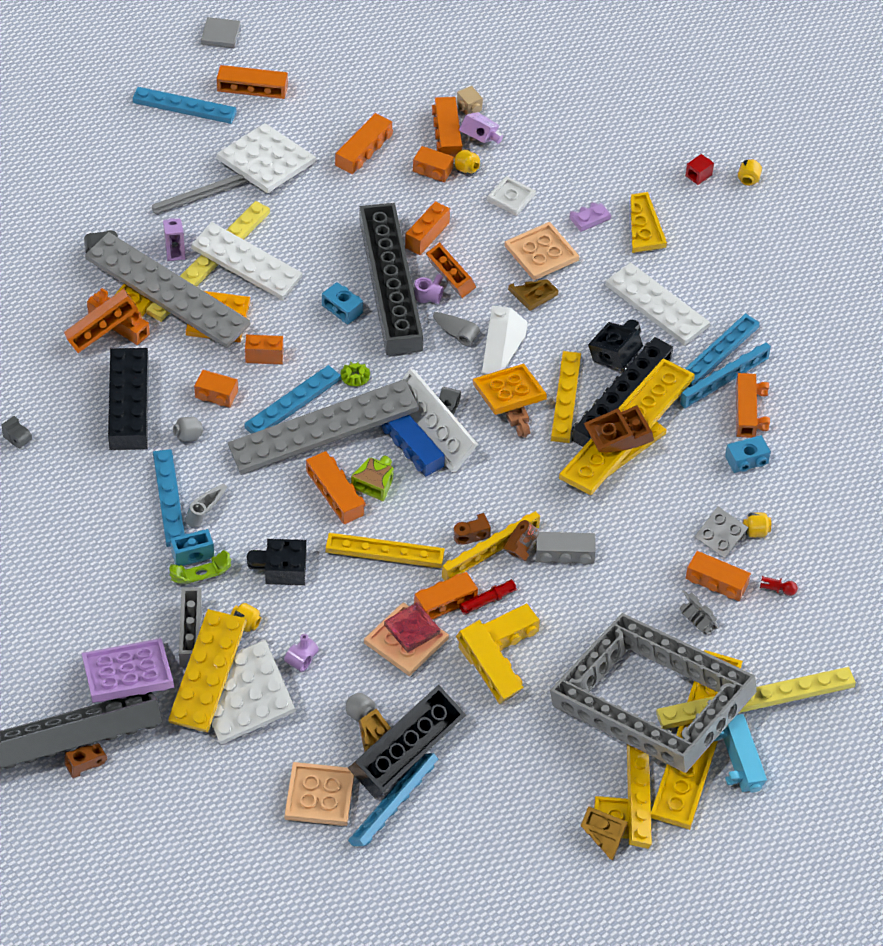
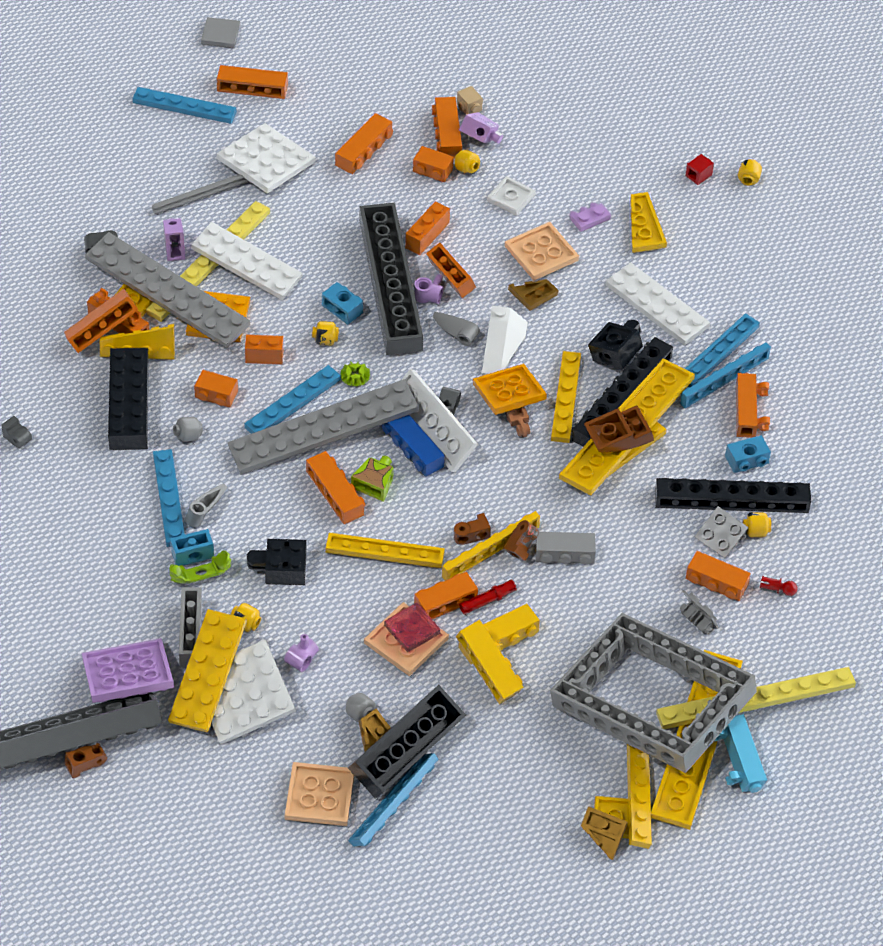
(157, 340): none -> yellow wing
(325, 333): none -> yellow head
(732, 495): none -> black brick

